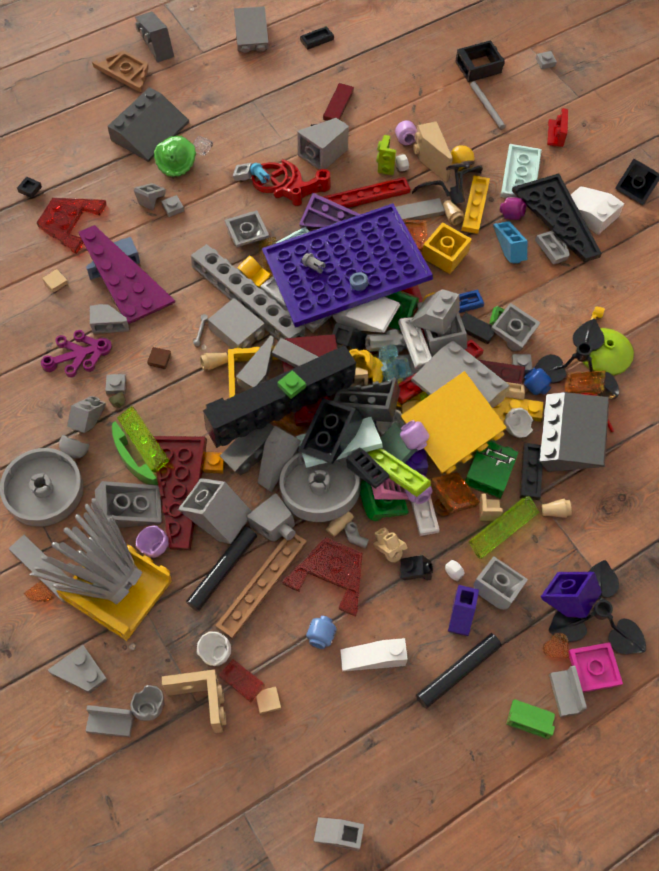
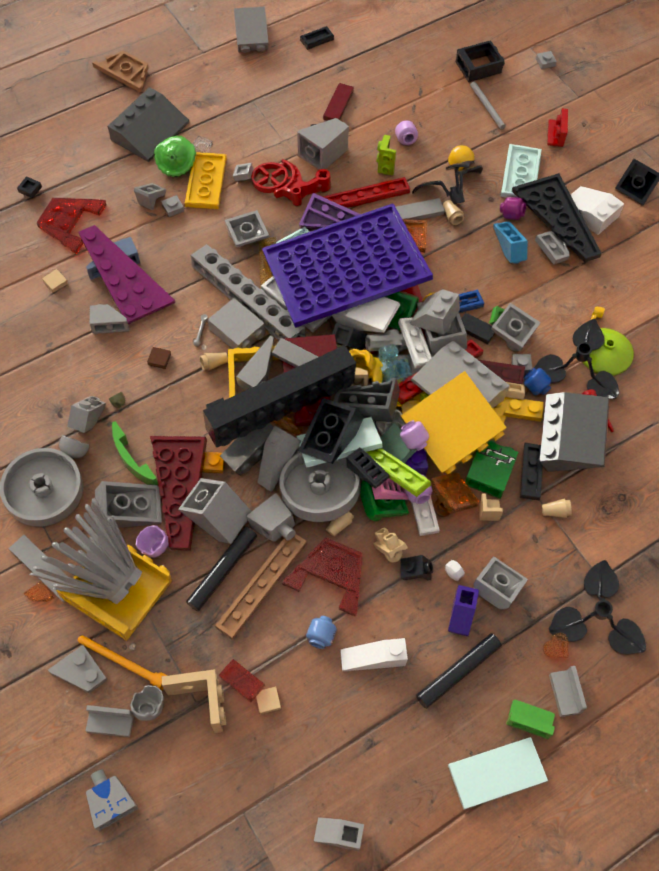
(78, 353): magenta plant -> none
(108, 800): none -> light grey torso
(115, 384): light grey plate -> none
(143, 439): clear neon green tile -> none
(154, 678): none -> light orange piece
(155, 36): dark grey wedge -> none
(206, 181): none -> yellow tile
(214, 648): white hair -> none
(252, 270): yellow panel -> none
(259, 172): medium azure pin -> none
(291, 384): bright green plate -> none
(310, 261): light grey pin -> none
(354, 537): light grey arm -> none
(358, 281): sand blue tile -> none
(402, 162): white tile -> none
(432, 149): tan slope -> none
(446, 248): yellow brick -> none
(475, 204): yellow plate -> none
(497, 773): none -> light aqua tile
(503, 527): clear neon green tile -> none
(518, 422): white hair -> none
(573, 593): dark purple slope -> none
(585, 382): clear orange plate -> none
(596, 667): dark pink plate -> none

